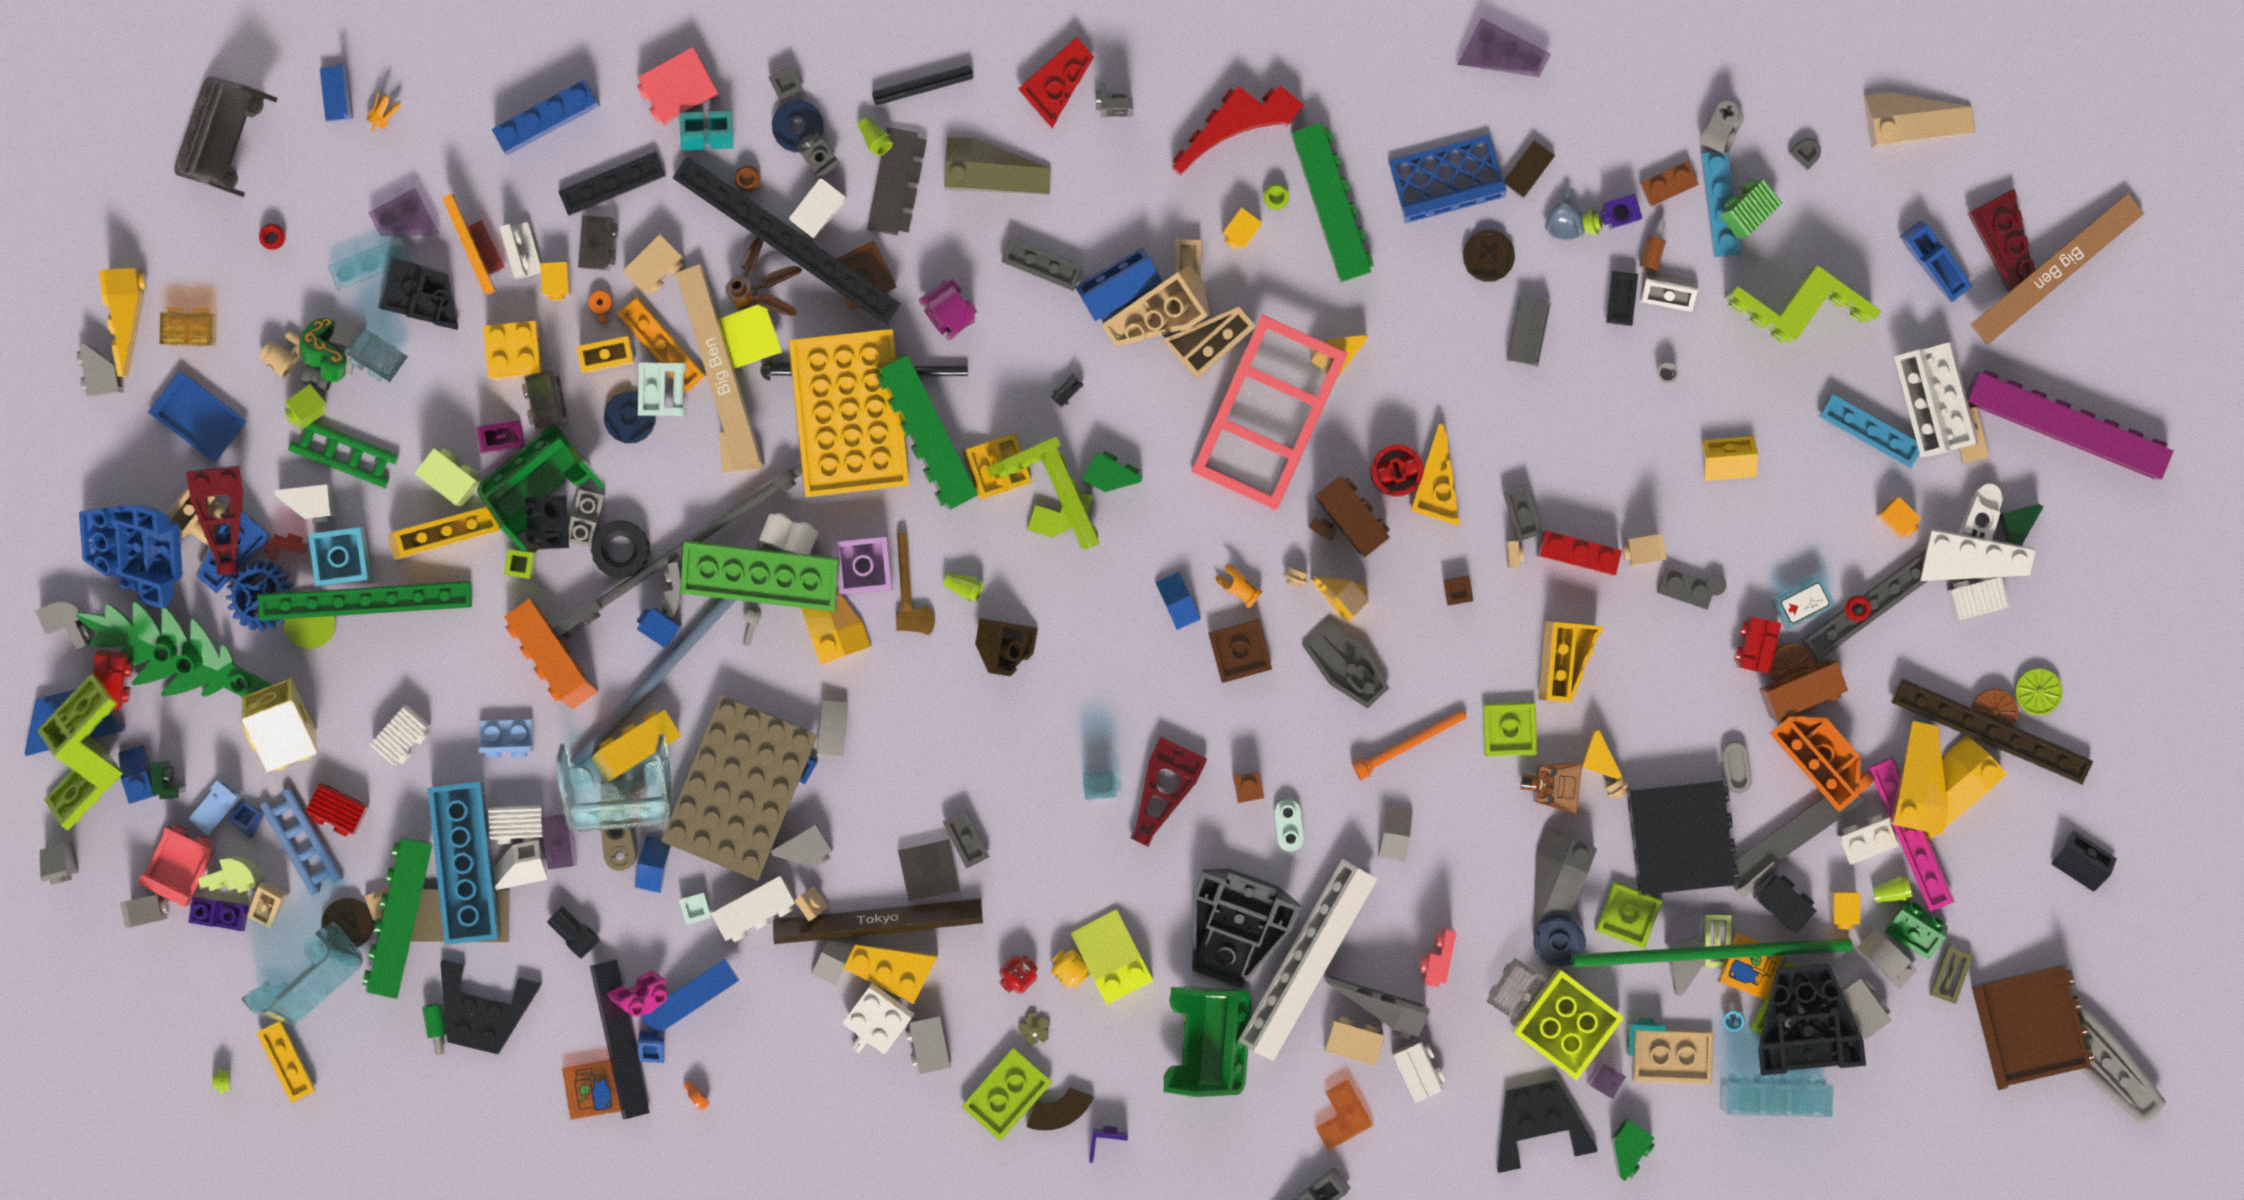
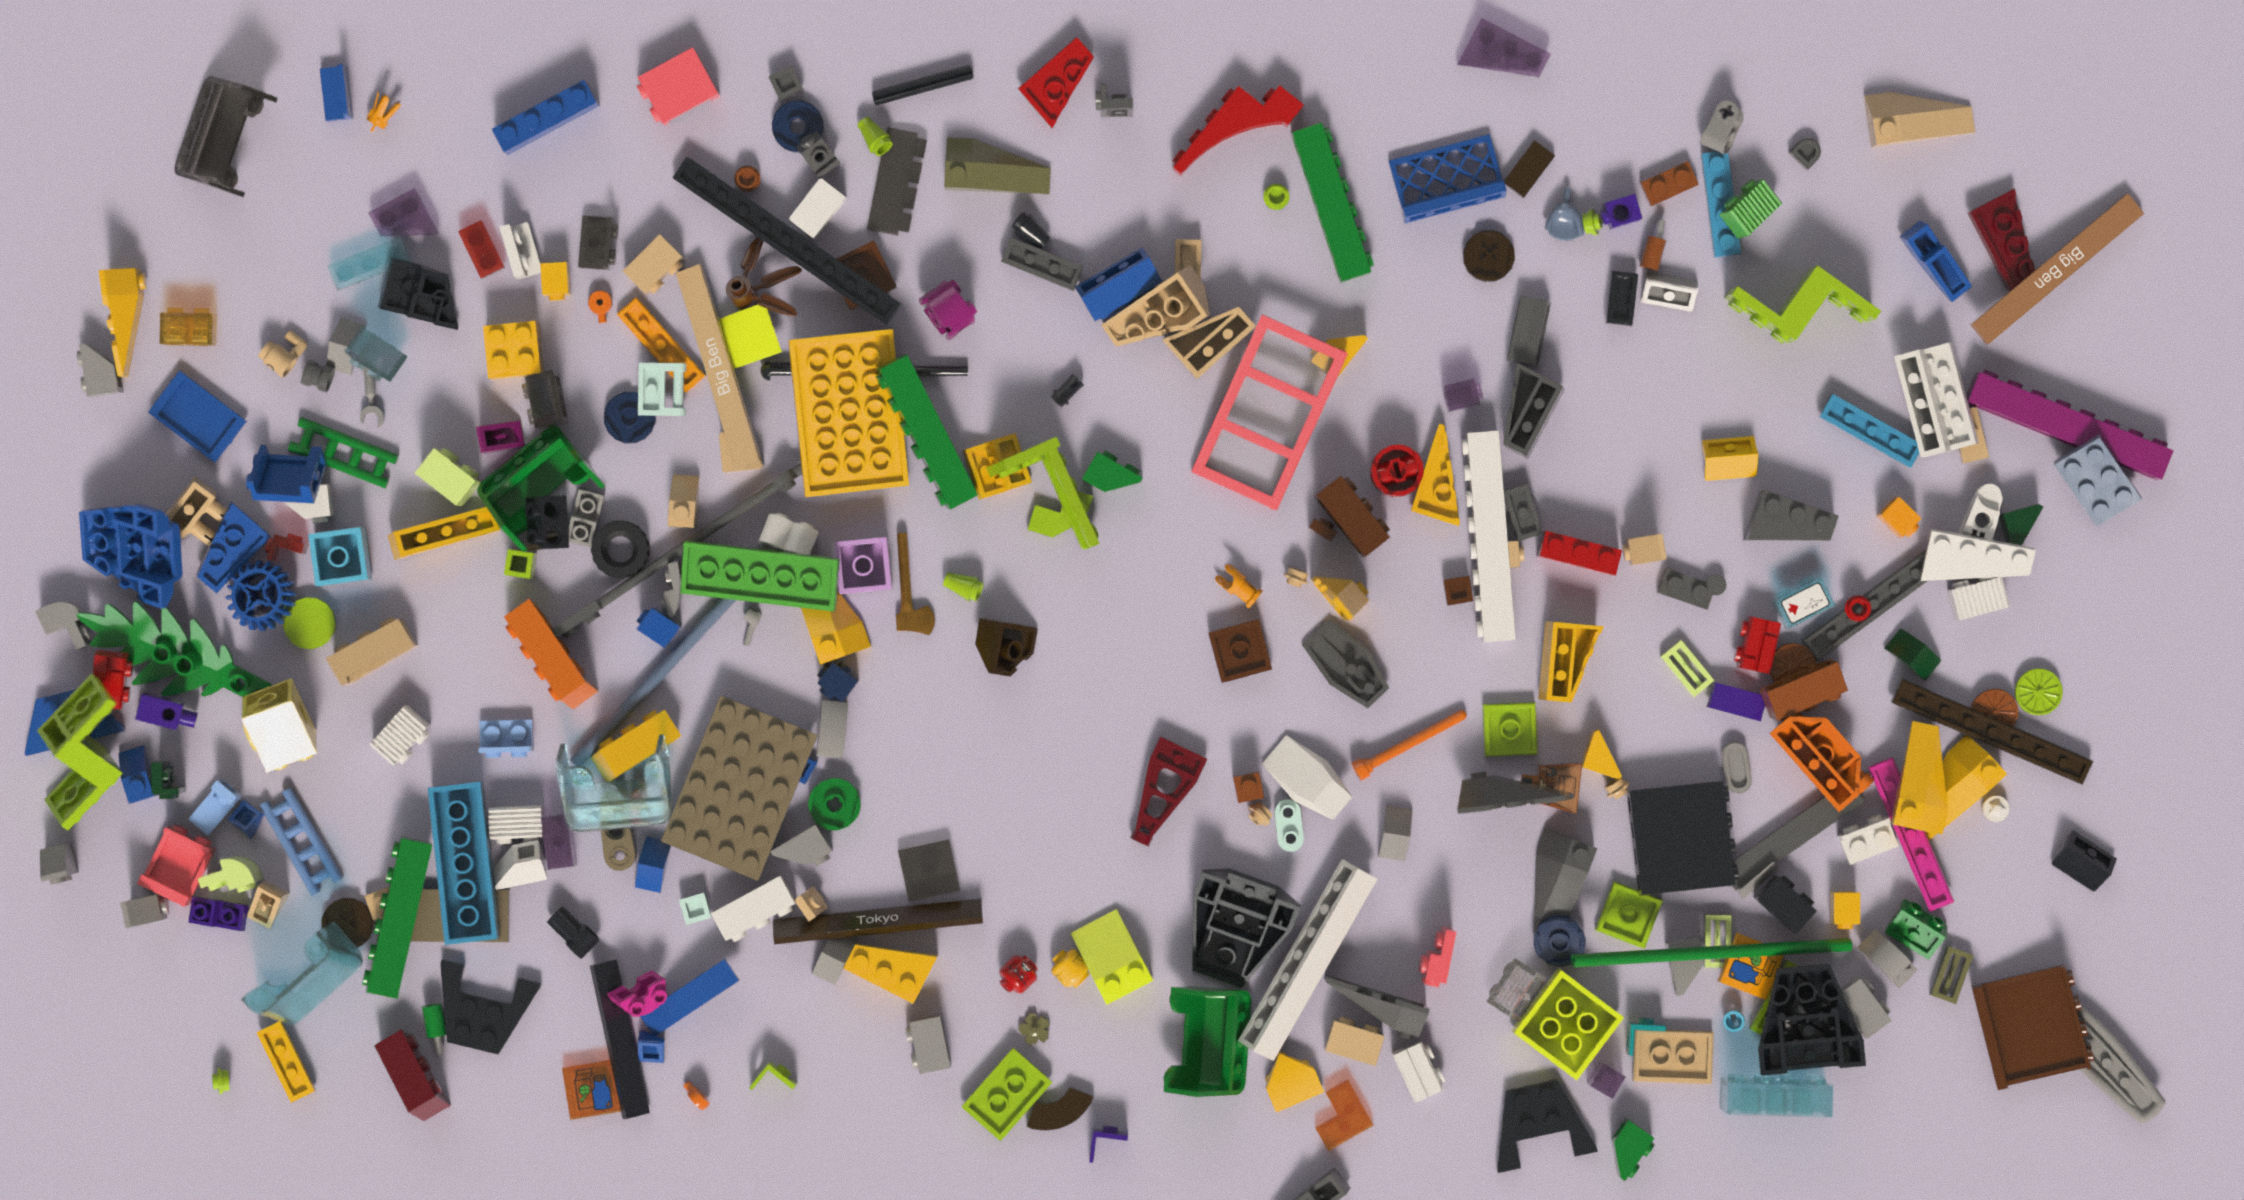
(152, 708): none -> dark purple torso
(214, 483): dark red plate -> none
(264, 233): red plate -> none
(286, 476): none -> blue panel
(304, 407): lime brick -> none
(318, 353): green animal -> none
(336, 809): red brick -> none
(364, 600): green tile -> none
(370, 393): none -> light grey piece
(371, 651): none -> tan wedge
(412, 1075): none -> dark red wedge
(469, 244): light orange tile -> none
(606, 354): yellow brick -> none
(612, 183): black tile -> none
(683, 501): none -> tan slope
(695, 136): teal piece -> none
(780, 1072): none -> lime bracket
(836, 681): none -> dark blue brick
(847, 795): none -> green plate
(877, 1019): white plate -> none
(966, 839): dark grey plate -> none
(1030, 230): none -> black cone
(1101, 784): clear light blue brick -> none
(1178, 600): blue slope -> none
(1241, 229): yellow brick -> none
(1259, 814): none -> tan plate
(1291, 1082): none -> yellow slope
(1307, 778): none -> white piece
(1462, 395): none -> clear purple brick
(1490, 536): none -> white brick
(1494, 791): none -> dark grey wedge
(1530, 409): none -> dark grey wedge
(1664, 376): light grey hinge -> none
(1673, 651): none -> yellowish green tile
(1736, 701): none -> dark purple slope
(1788, 520): none -> dark grey wedge
(1893, 890): lime cone -> none
(1913, 654): none -> dark green slope
(1995, 808): none -> white tile
(2097, 480): none -> plate

